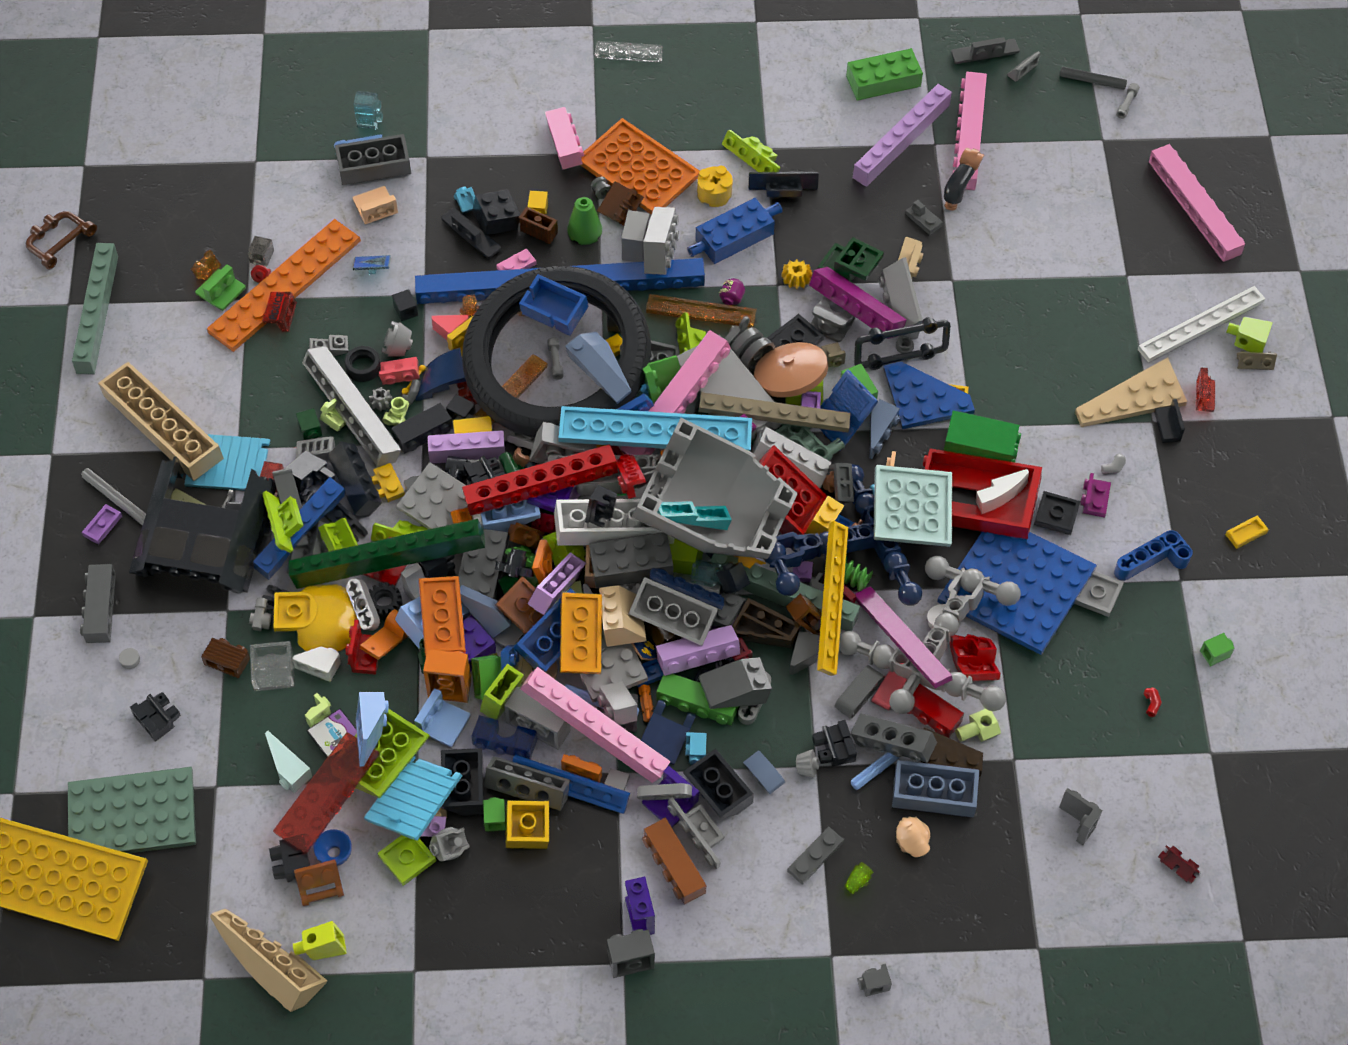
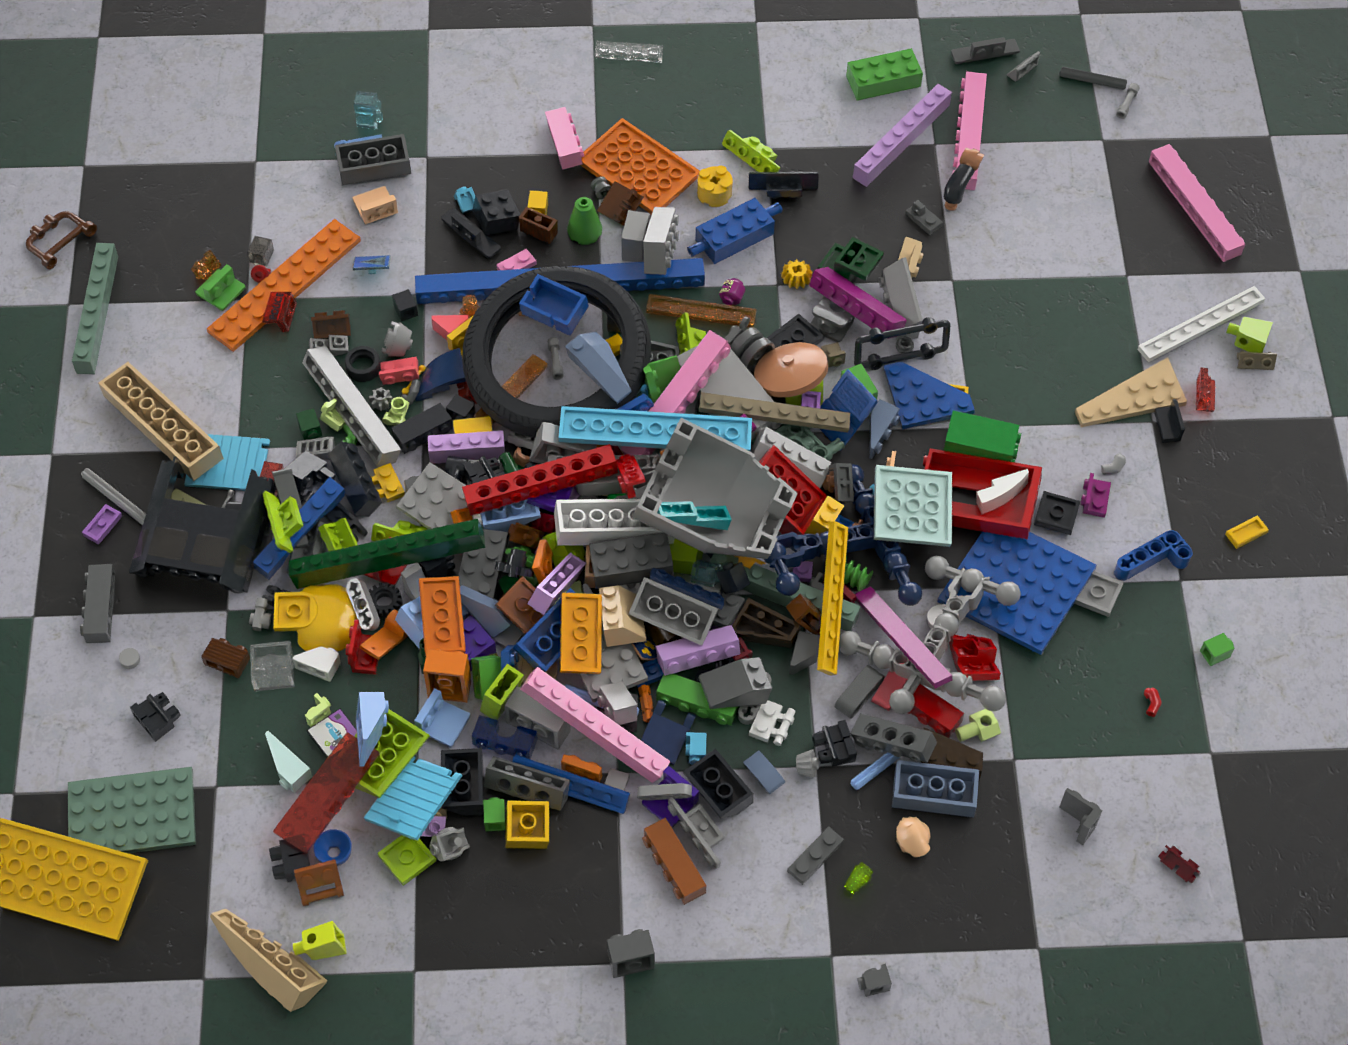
(331, 324): none -> reddish brown bracket
(351, 437): none -> bright green arm
(601, 505): black hinge -> none
(640, 905): dark purple panel -> none
(766, 720): none -> white plate

